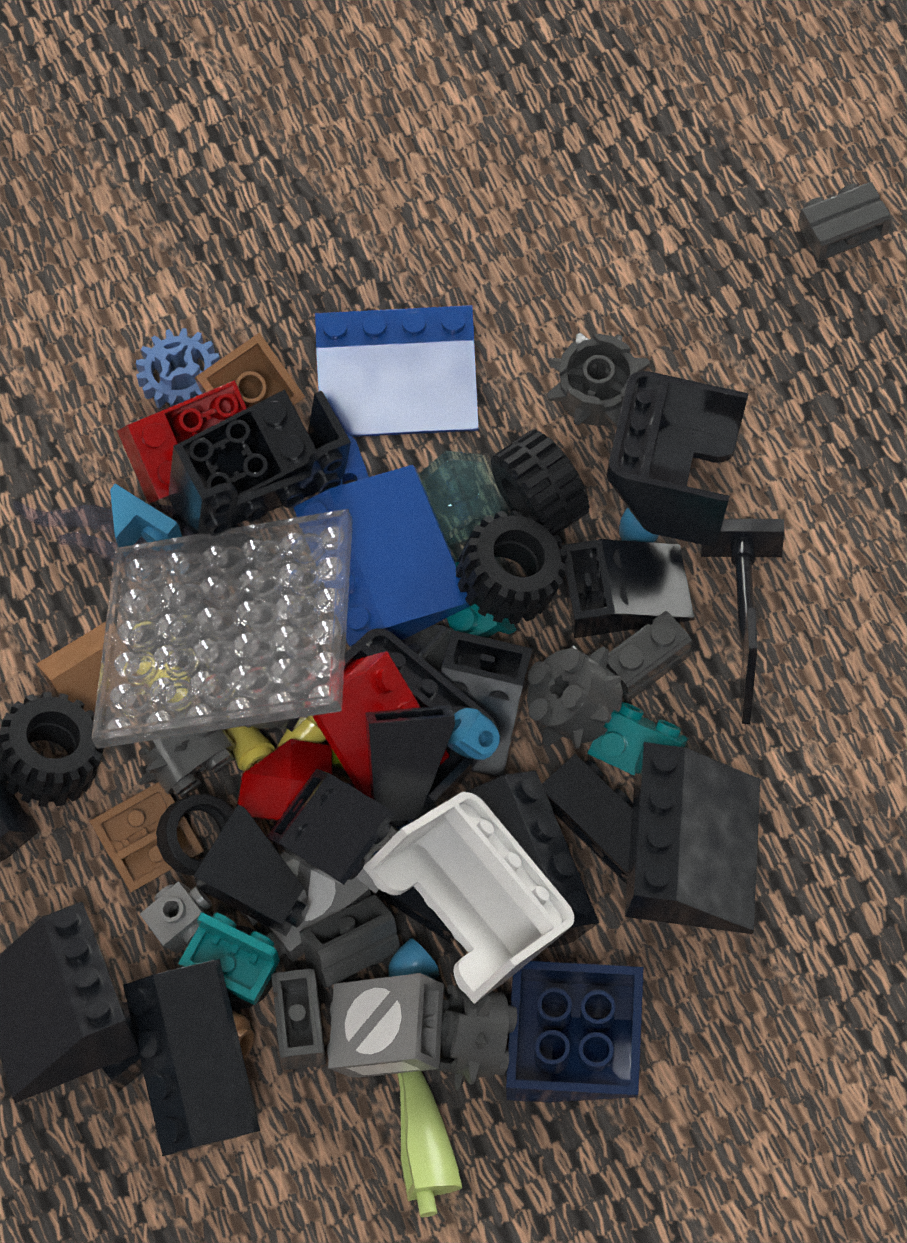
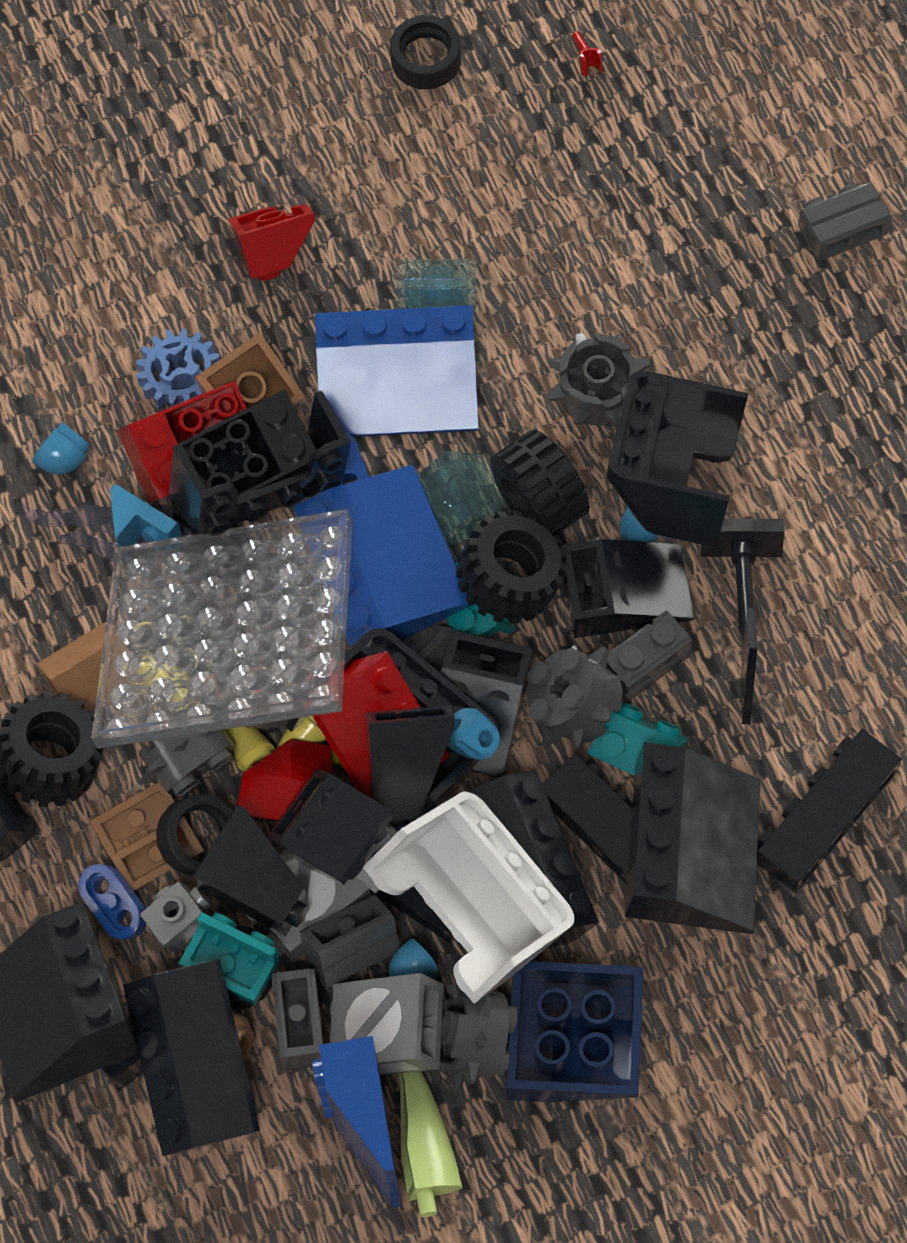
(61, 451): none -> dark azure piece
(113, 904): none -> blue plate
(271, 238): none -> red slope
(354, 1097): none -> blue slope
(425, 76): none -> black tyre
(436, 283): none -> clear light blue slope
(587, 56): none -> red hand
(827, 810): none -> black brick

